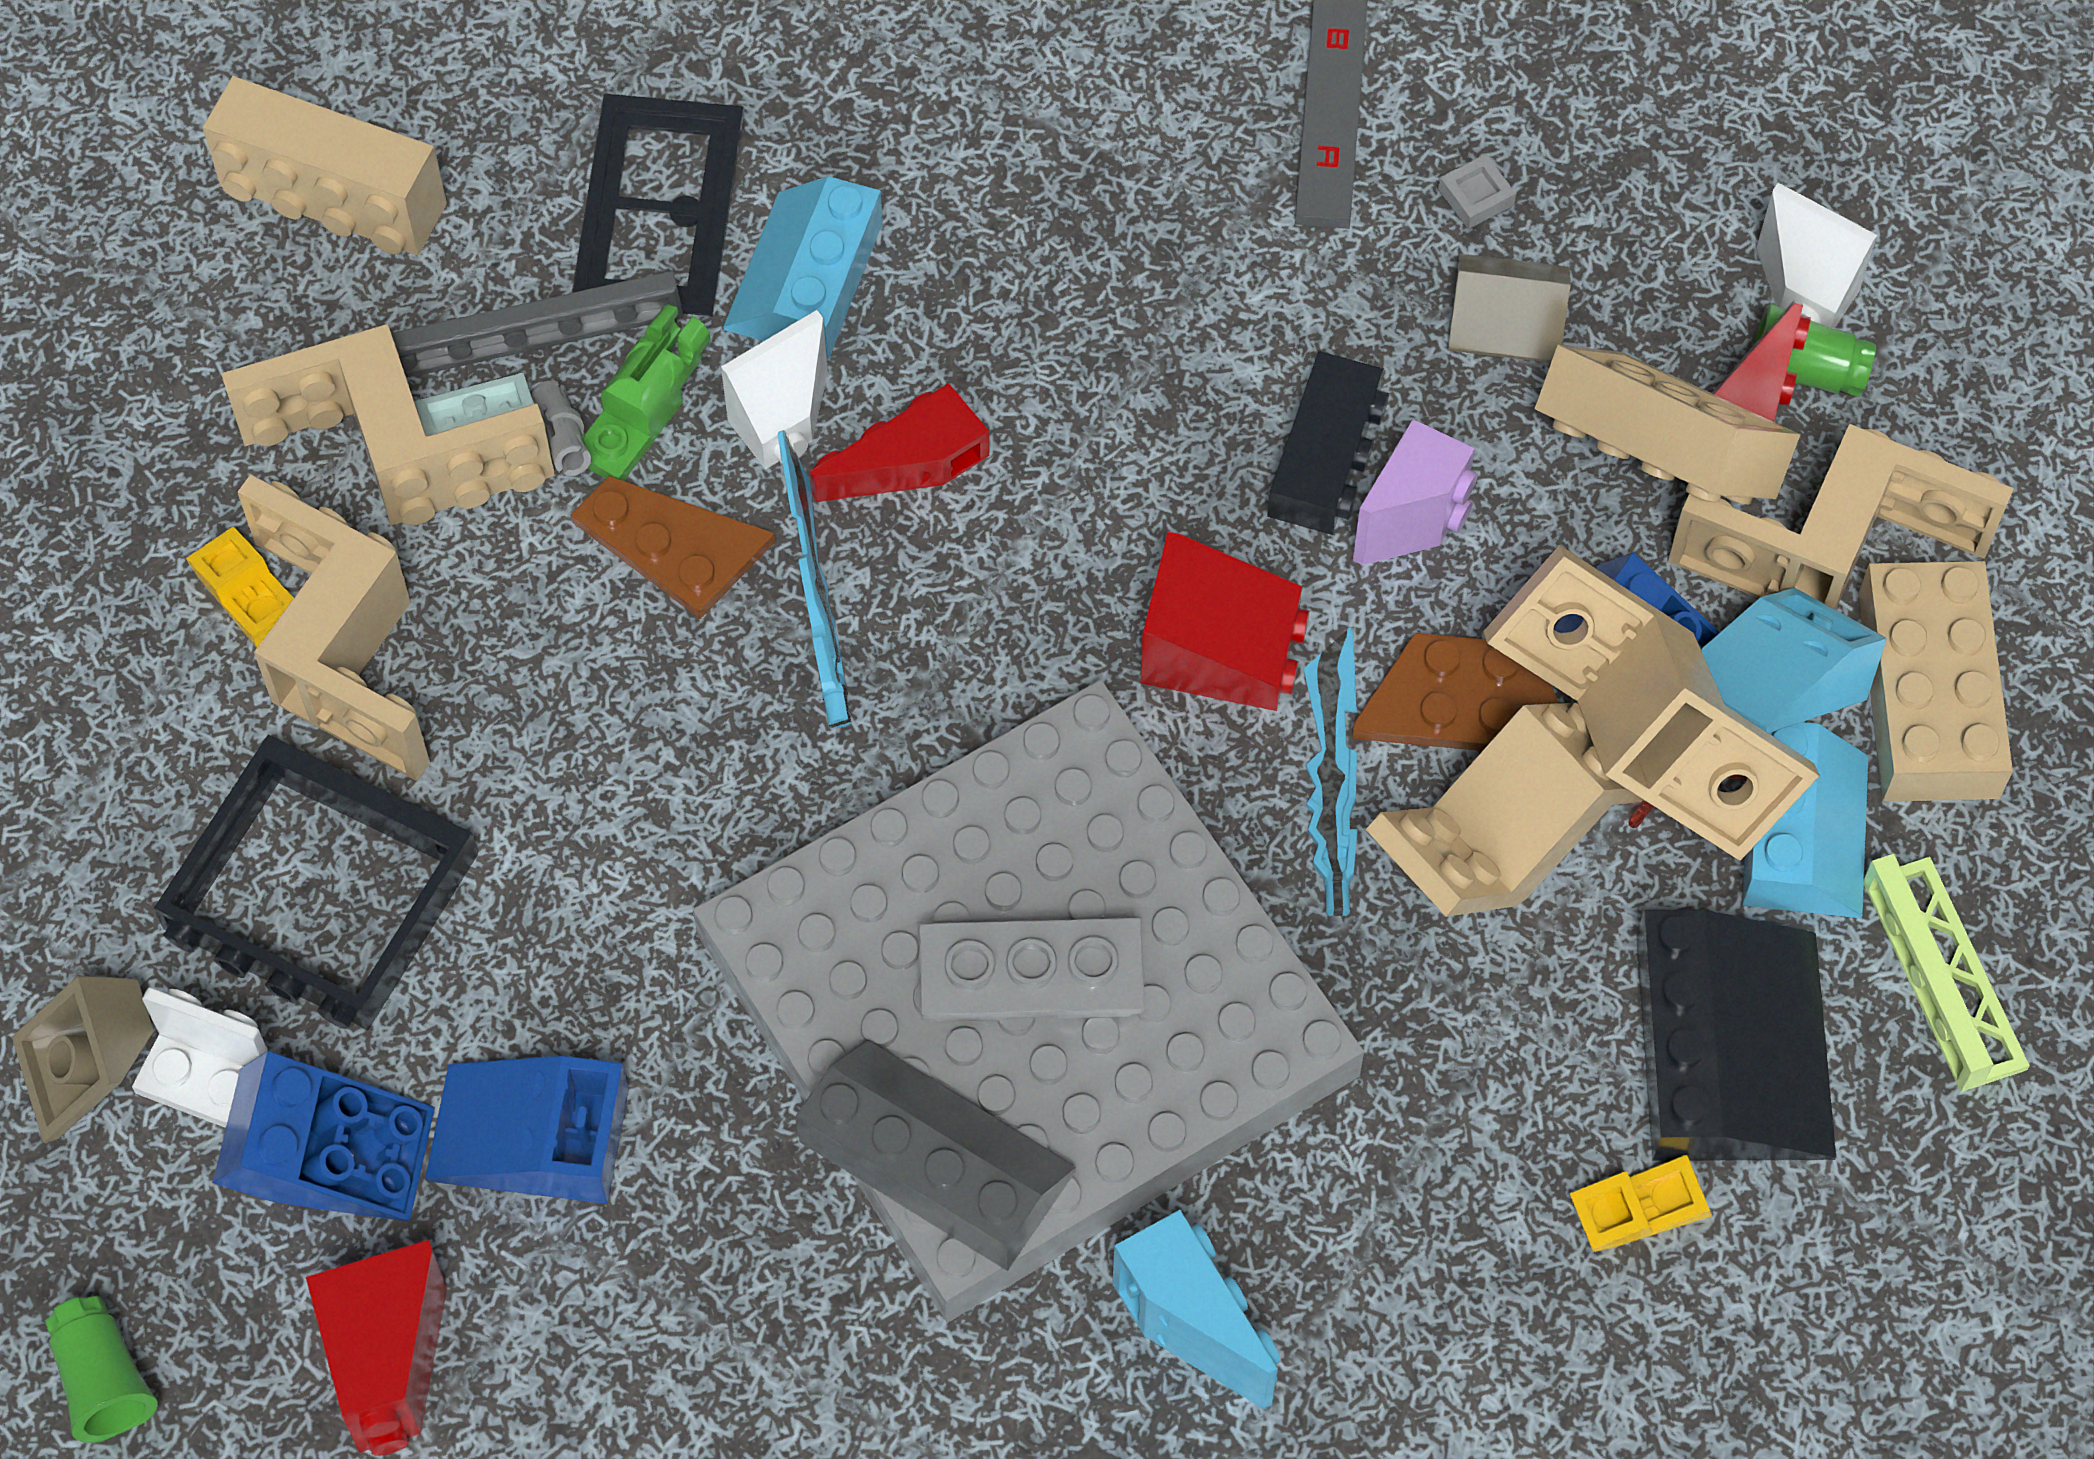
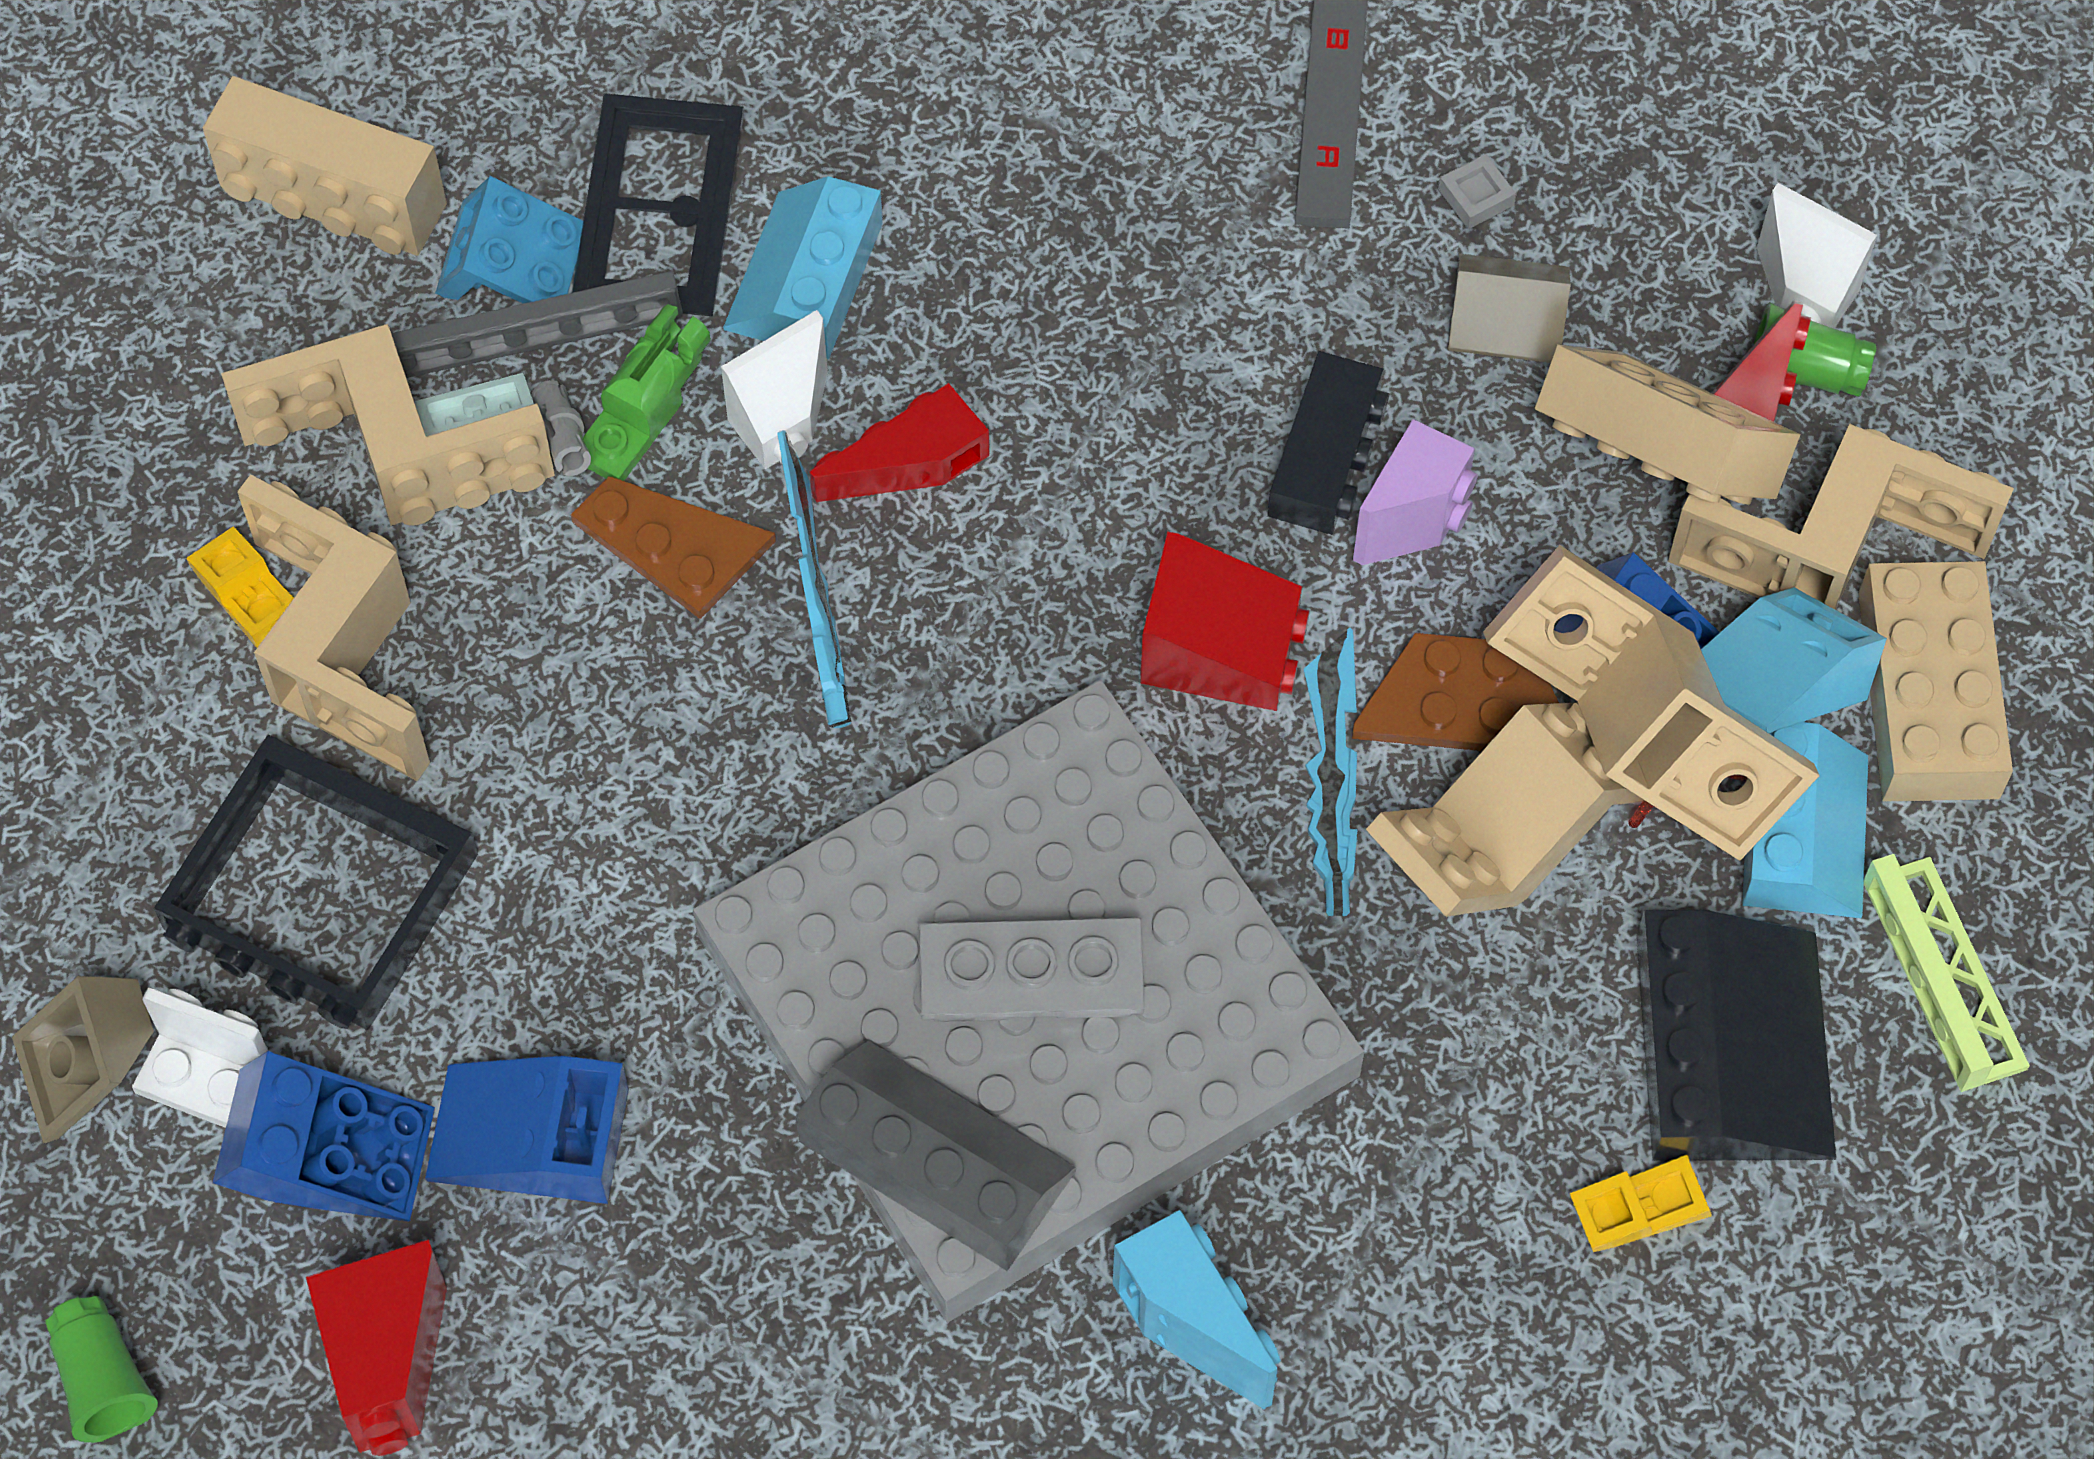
(510, 246): none -> dark azure bracket

